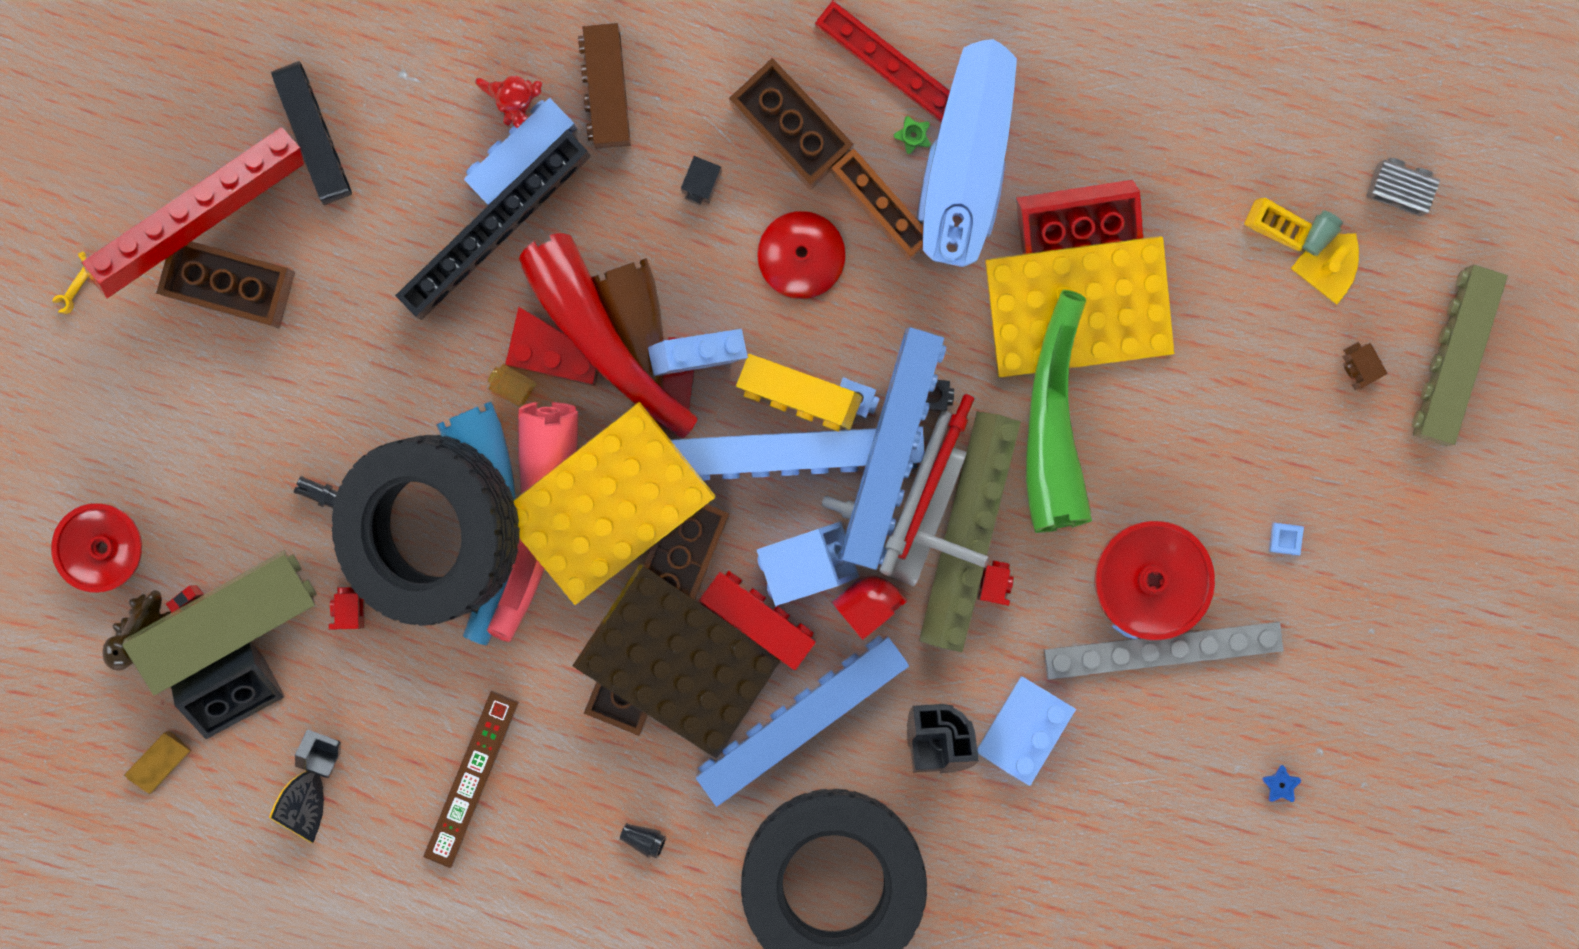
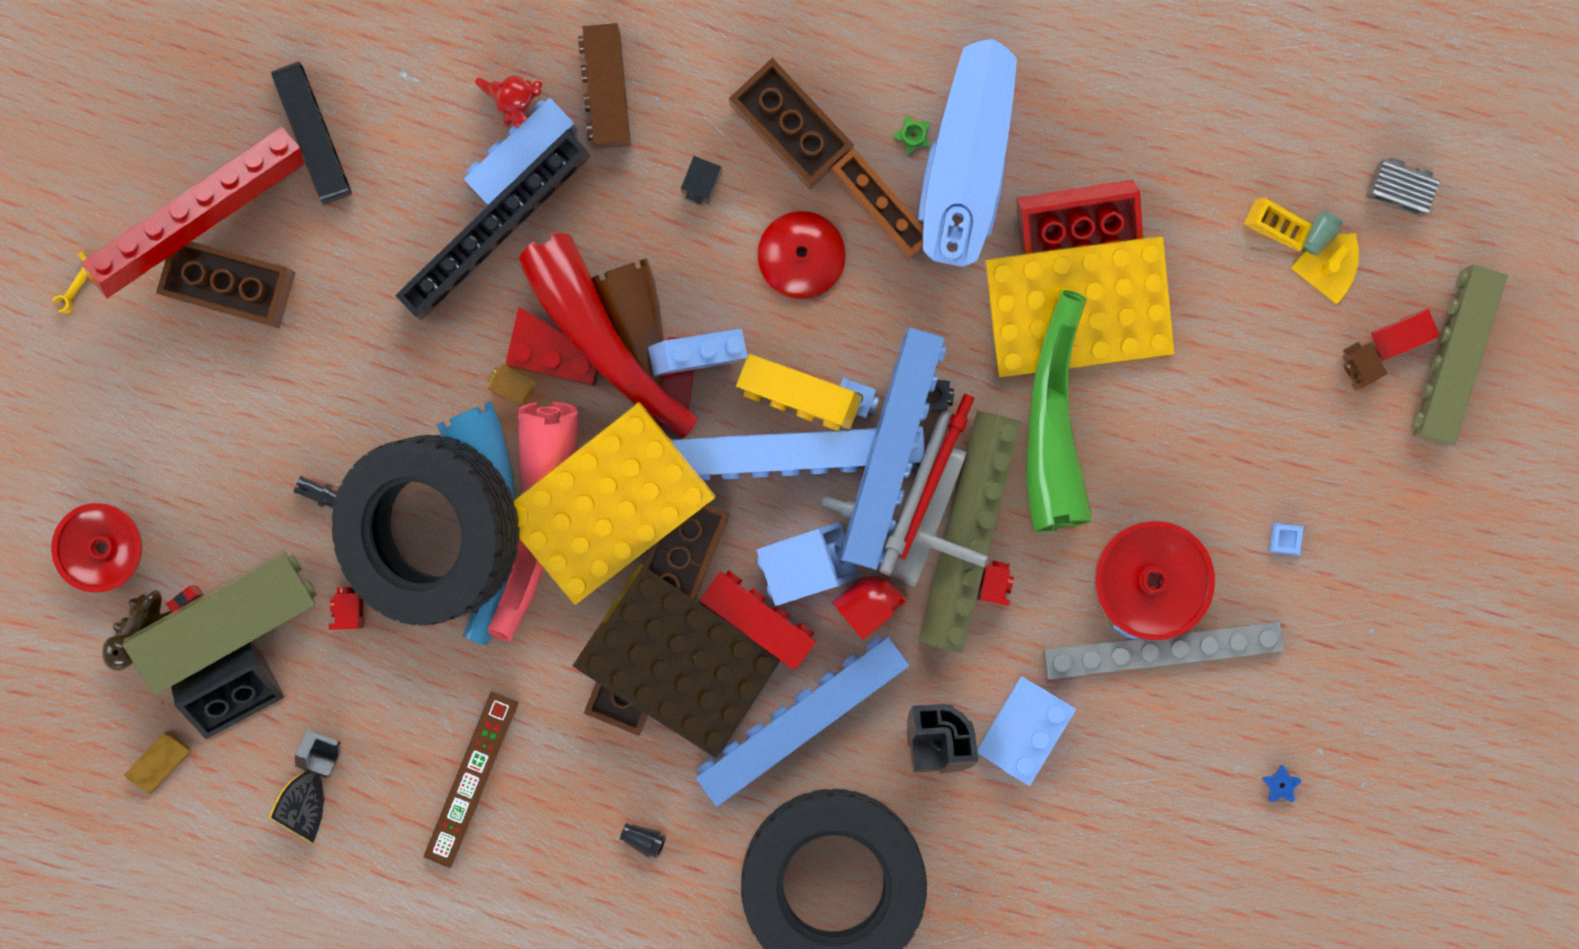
(884, 59): red tile -> none
(1405, 334): none -> red slope

